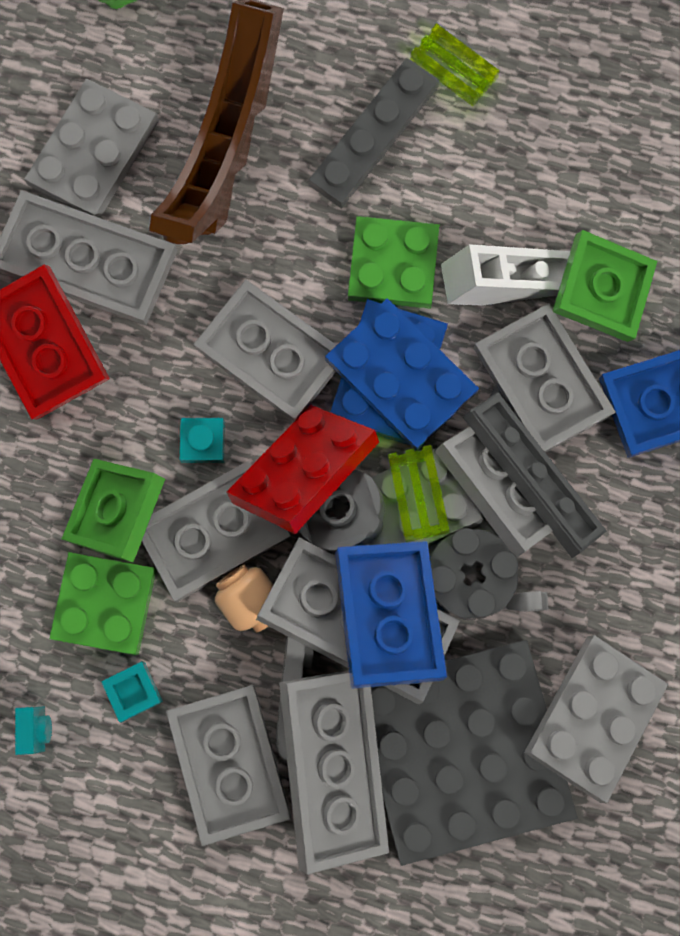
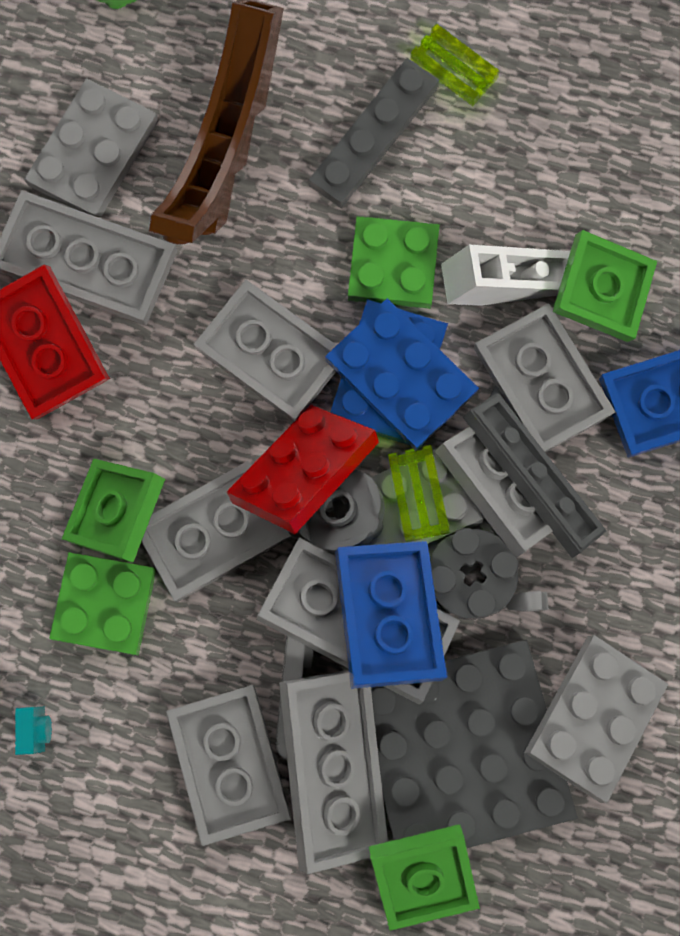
(131, 691): teal plate -> none
(202, 440): teal plate -> none
(242, 597): light nougat head -> none
(424, 877): none -> bright green plate

